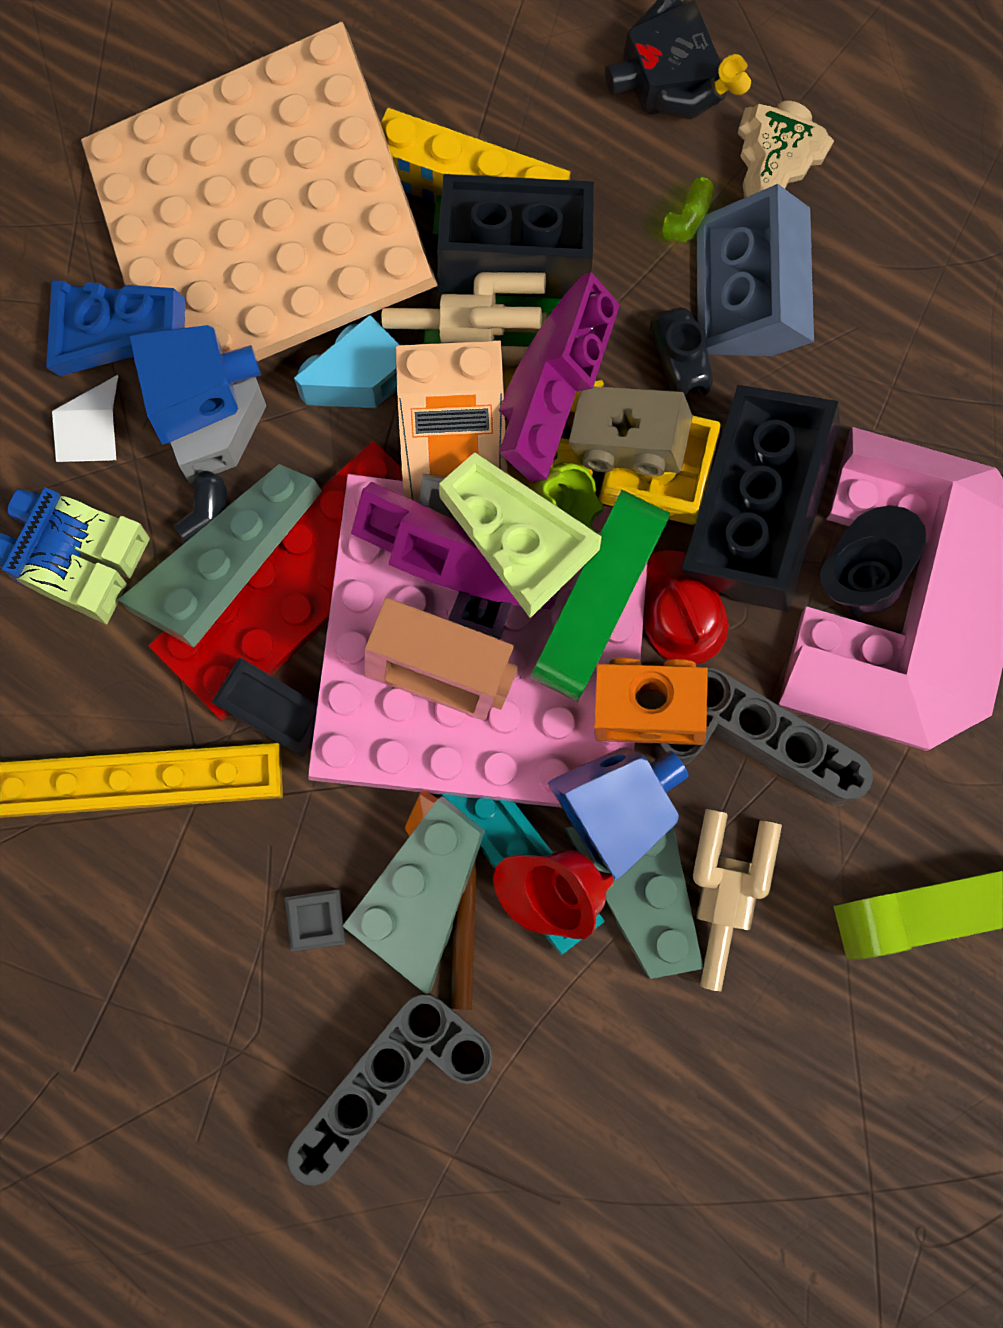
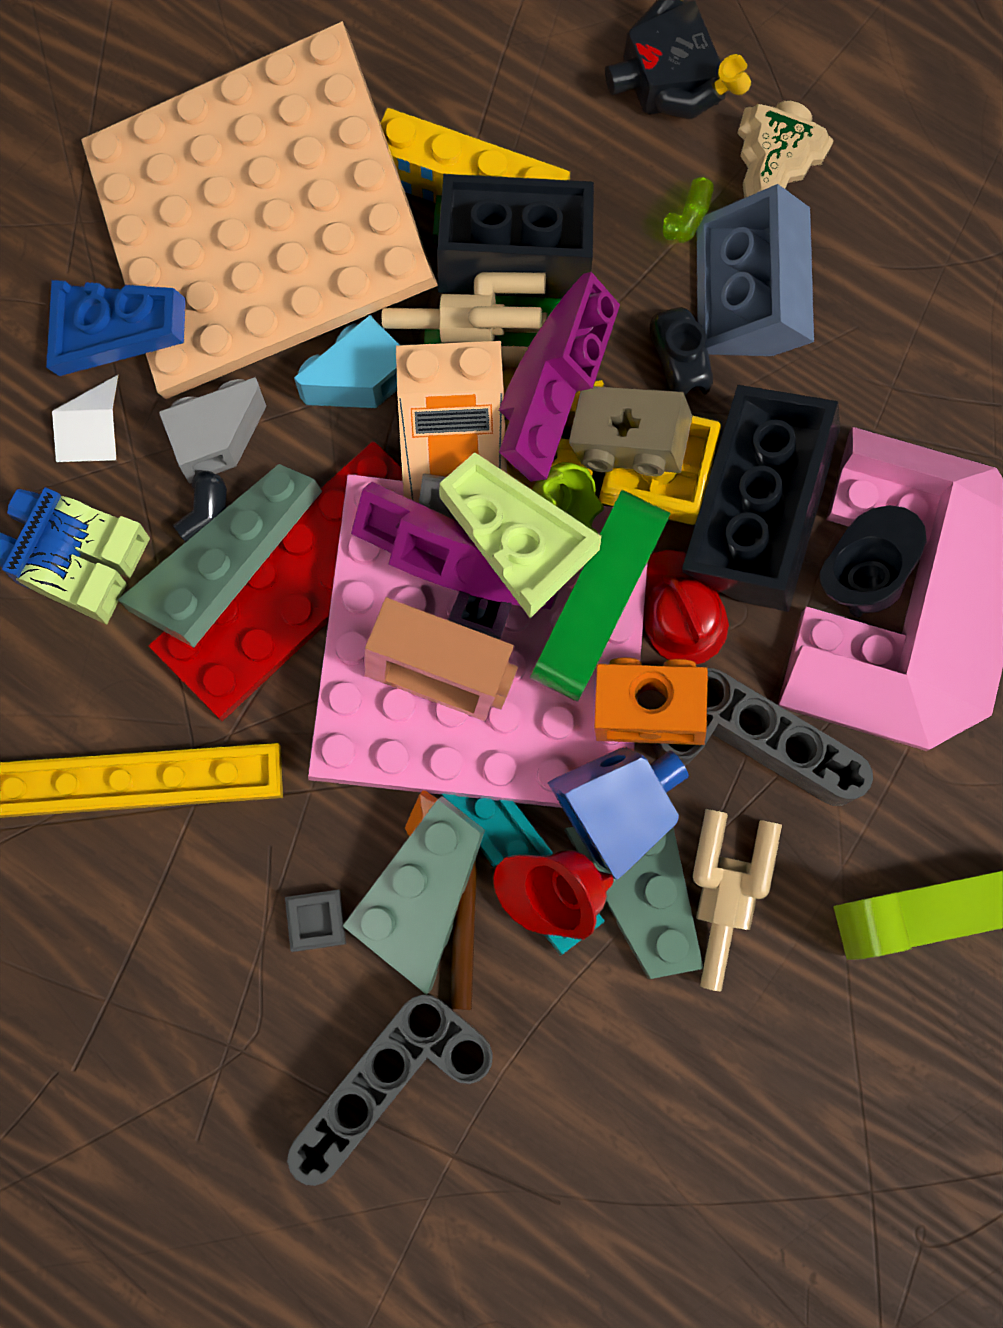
(189, 378): blue torso -> none
(268, 706): black tile -> none

